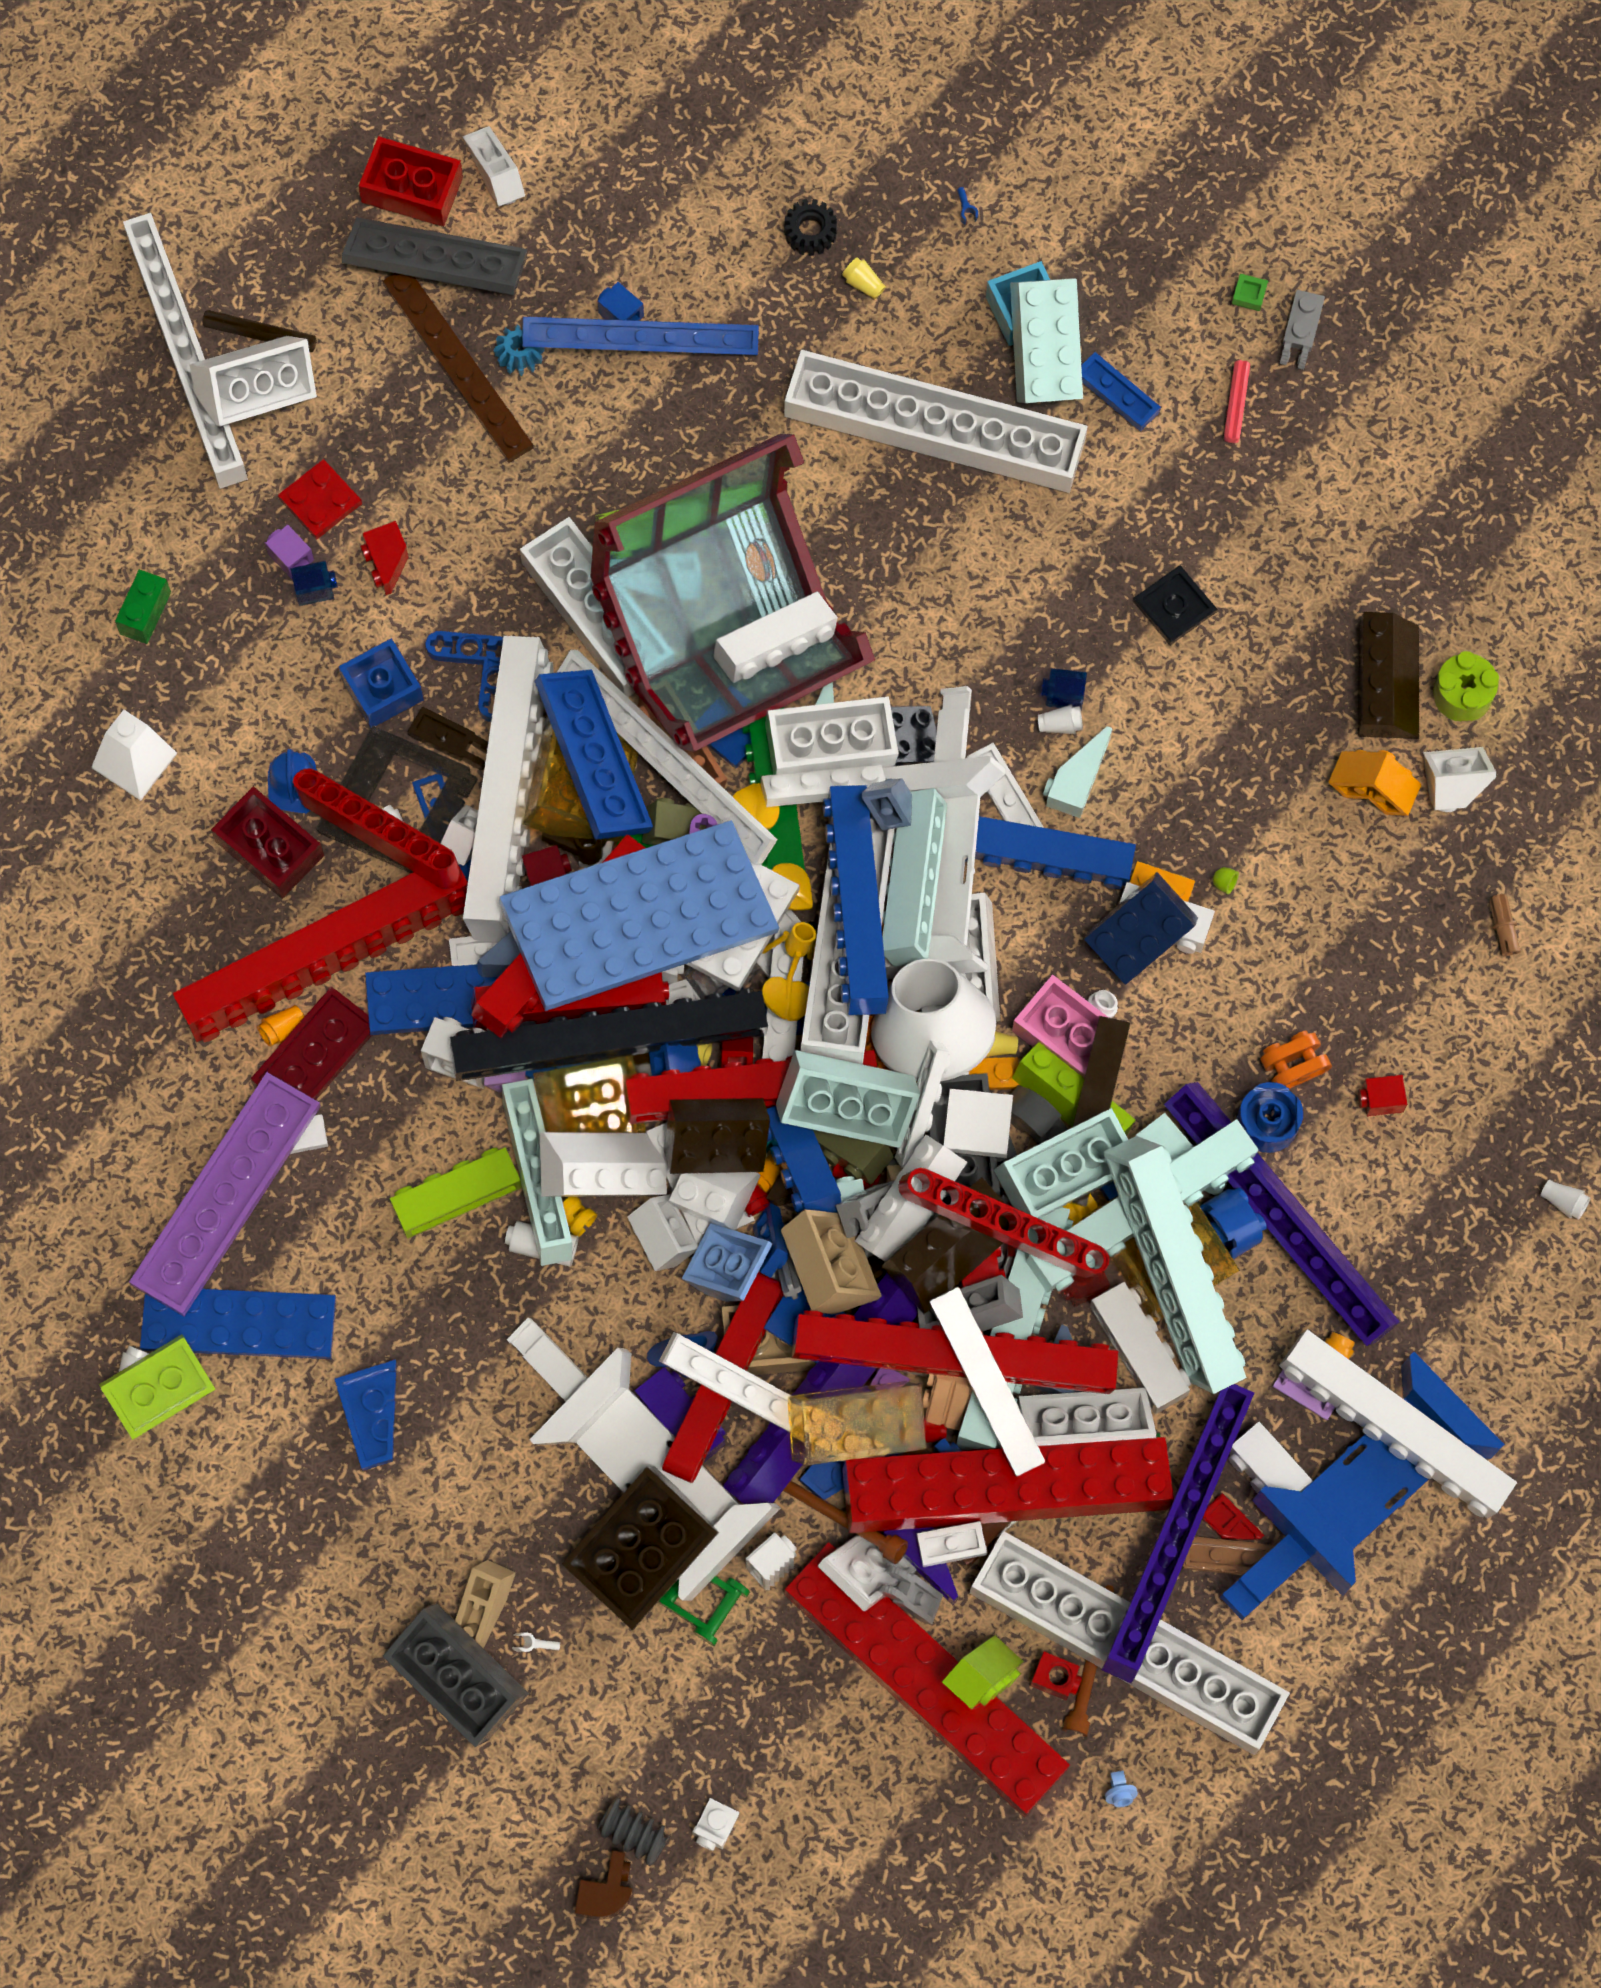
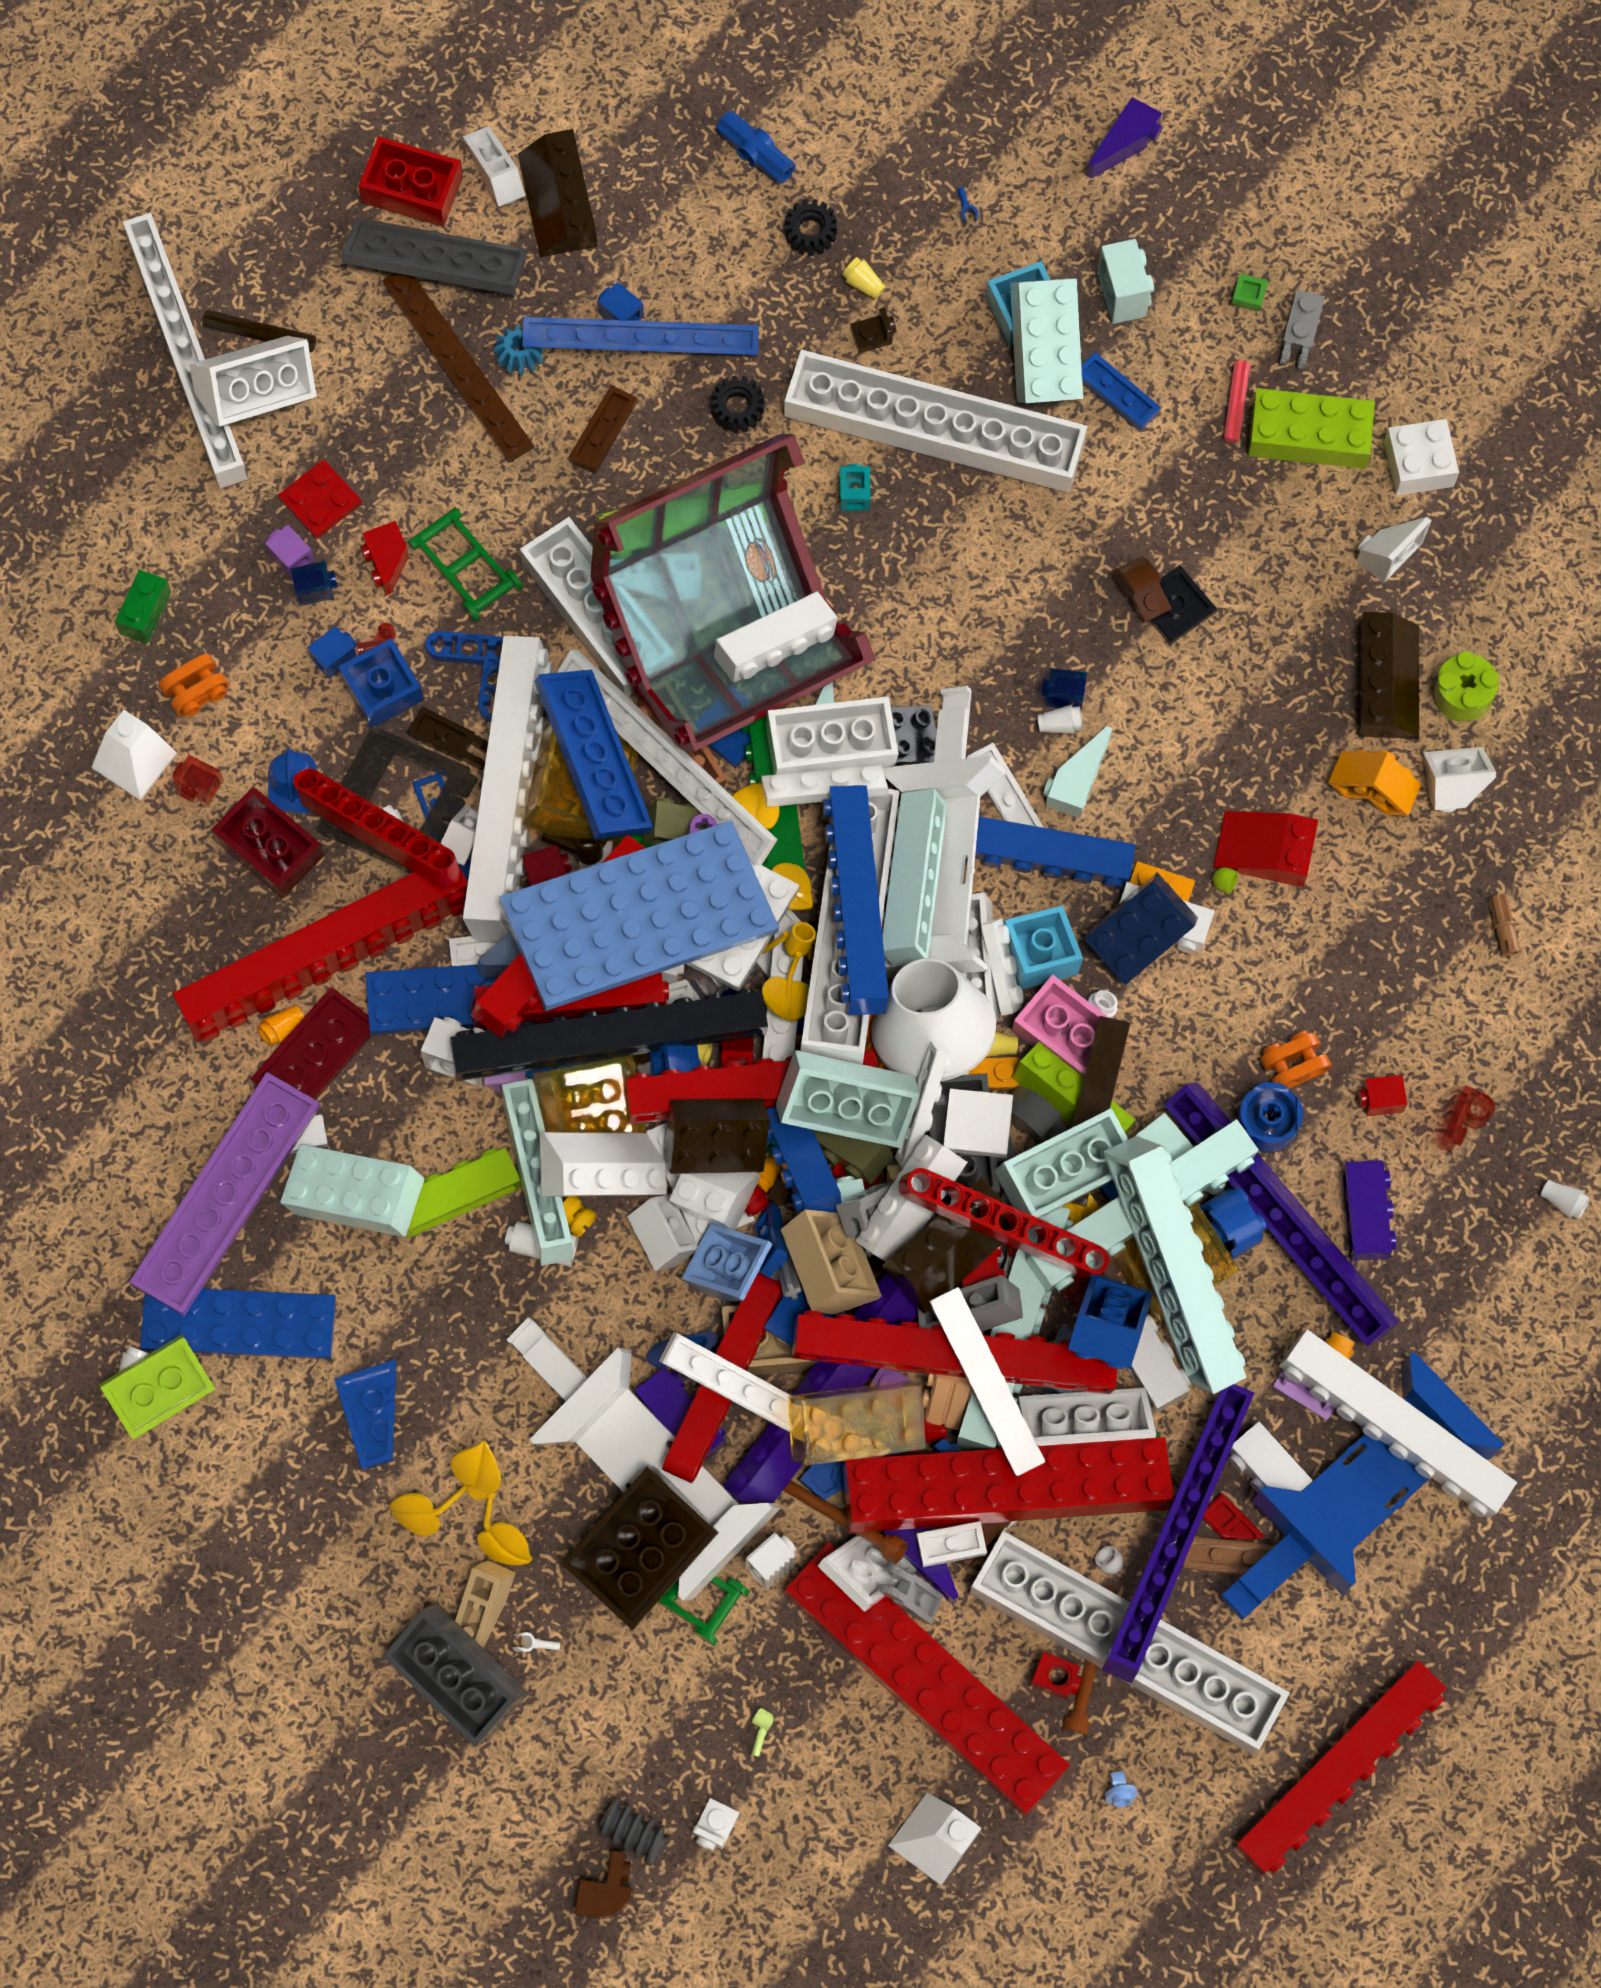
(189, 701): none -> orange brick
(197, 780): none -> clear red brick
(332, 651): none -> blue brick
(352, 1190): none -> light aqua brick
(385, 632): none -> clear red arm
(470, 606): none -> green piece
(481, 1478): none -> yellow plant
(557, 194): none -> dark brown slope
(603, 429): none -> reddish brown plate
(737, 388): none -> black tyre
(755, 147): none -> blue piece
(763, 1720): none -> yellowish green hand
(855, 498): none -> teal brick
(873, 332): none -> dark brown bracket
(889, 803): sand blue slope -> none
(935, 1837): none -> white slope
(984, 1673): lime brick -> none
(1002, 966): none -> white plate
(1043, 947): none -> medium azure brick
(1109, 1560): none -> white hinge
(1110, 1322): none -> blue brick
(1125, 281): none -> light aqua brick
(1128, 136): none -> dark purple slope
(1142, 584): none -> reddish brown brick
(1267, 845): none -> red slope
(1311, 428): none -> lime brick
(1340, 1767): none -> red brick
(1368, 1210): none -> dark purple brick
(1392, 547): none -> white slope
(1421, 457): none -> white brick
(1463, 1115): none -> clear red plate

